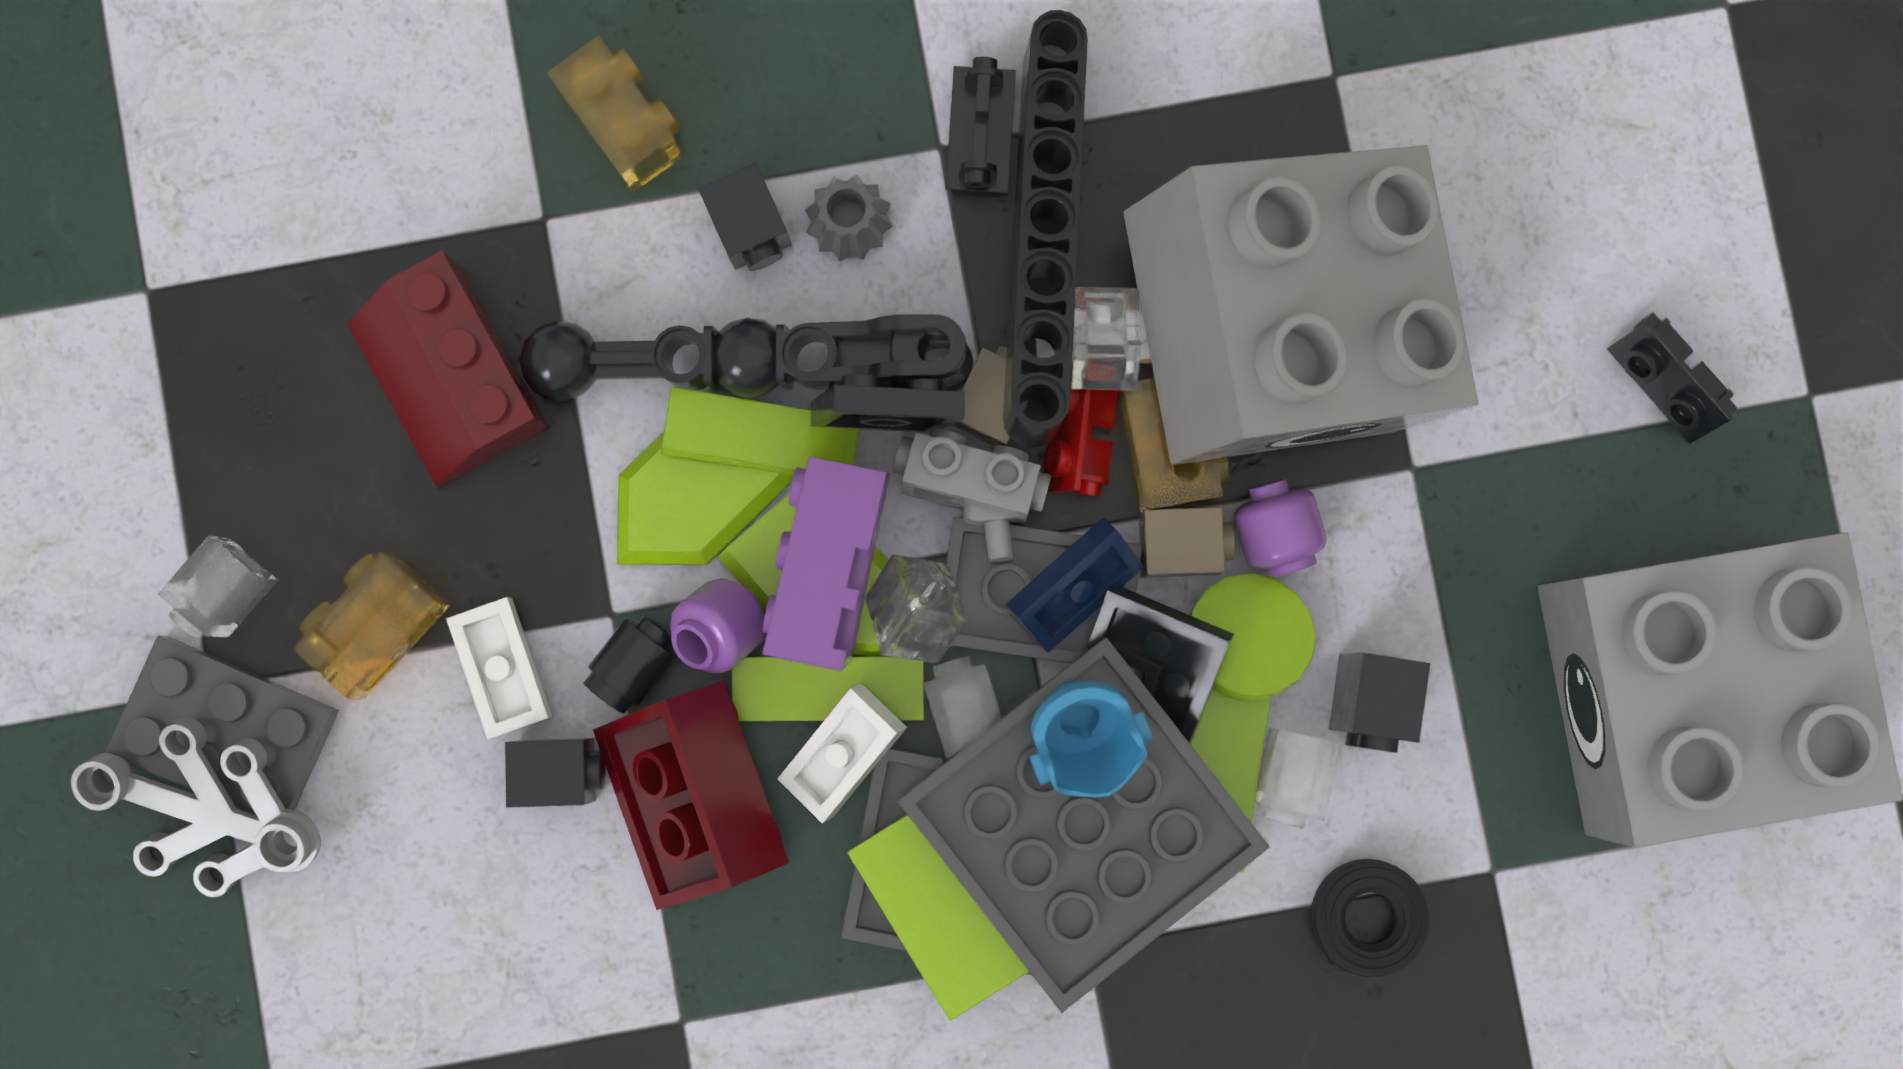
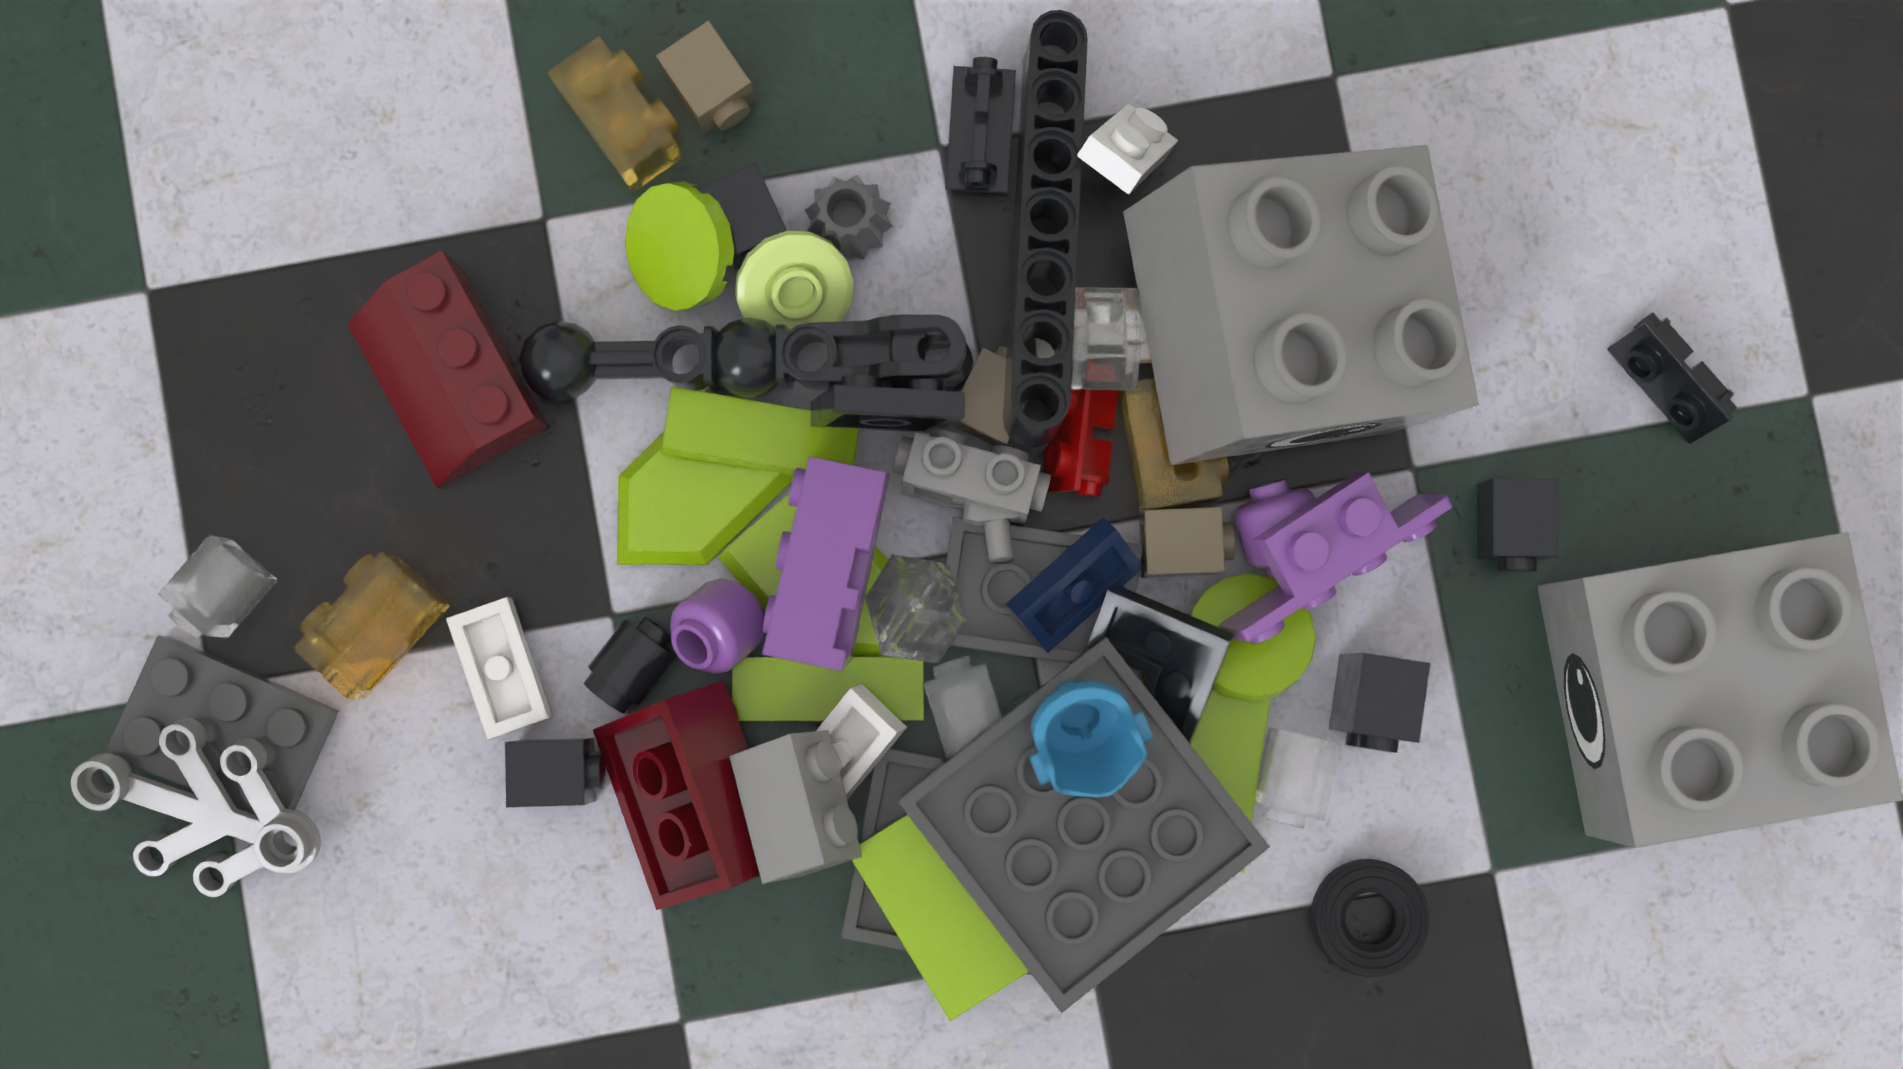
(679, 246): none -> lime tile
(708, 79): none -> dark tan brick
(794, 280): none -> yellowish green wheel
(795, 806): none -> light grey brick
(1128, 147): none -> white plate
(1327, 542): none -> medium lavender bracket
(1517, 522): none -> black brick

